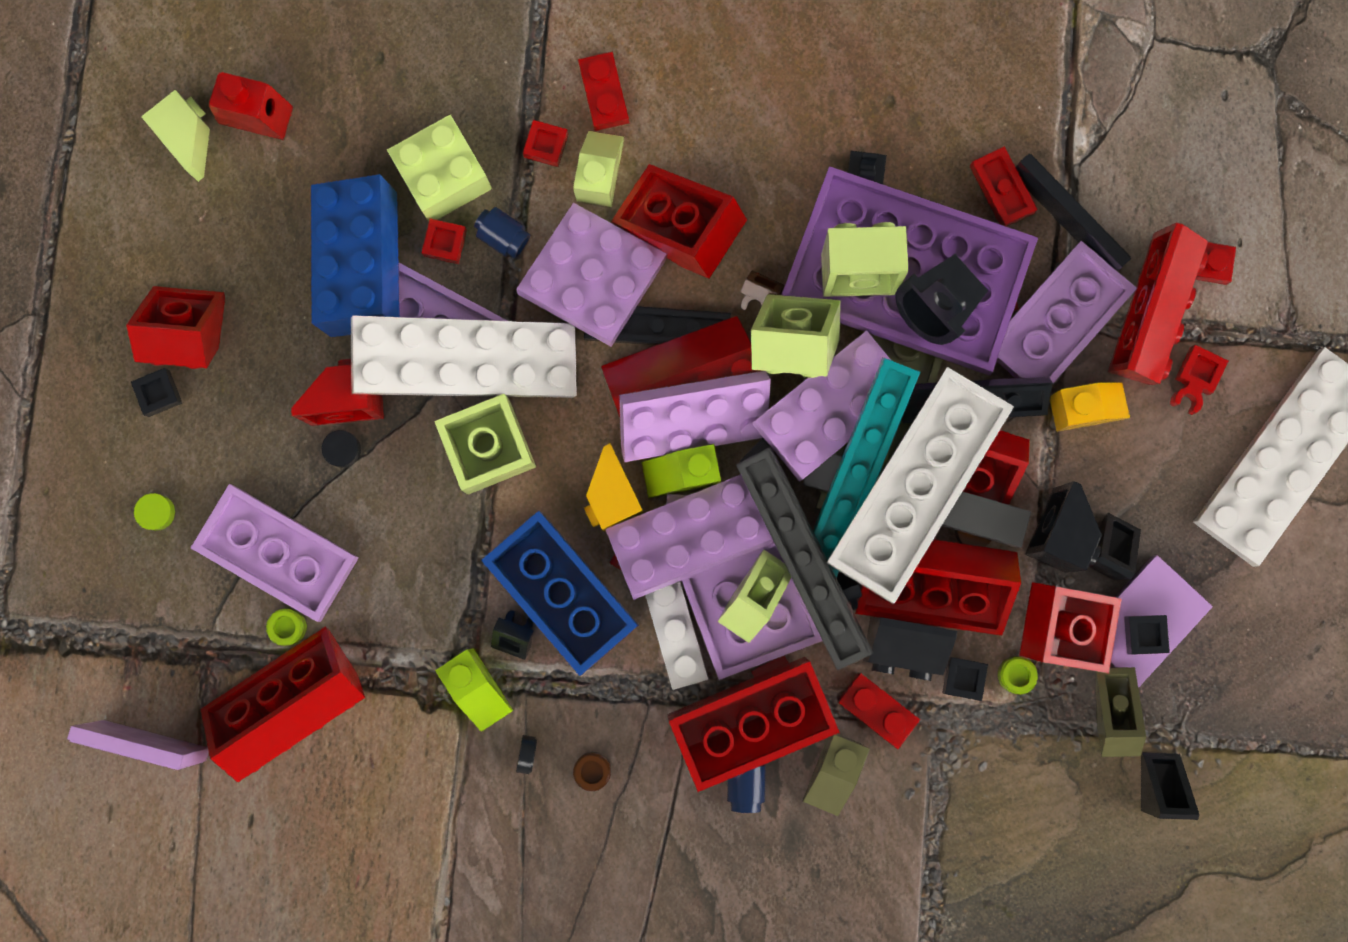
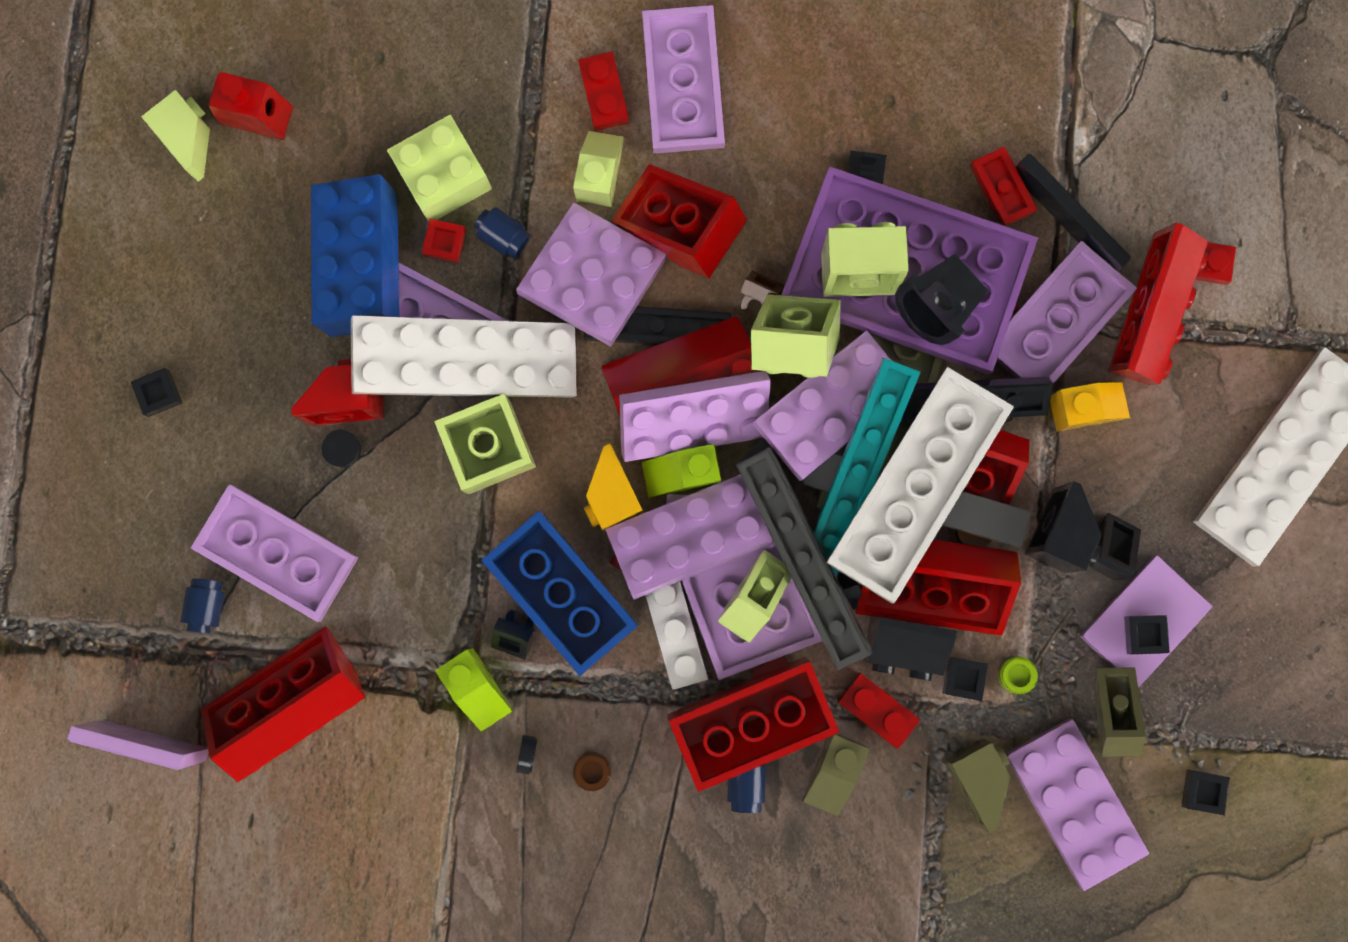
(154, 512): lime tile -> none
(177, 327): red slope -> none
(202, 605): none -> dark blue brick
(286, 627): lime tile -> none
(545, 143): red plate -> none
(683, 79): none -> lavender plate
(983, 780): none -> olive slope
(1070, 627): red slope -> none
(1076, 804): none -> lavender plate
(1166, 787): black slope -> none
(1200, 375): red plate -> none
(1205, 792): none -> black plate

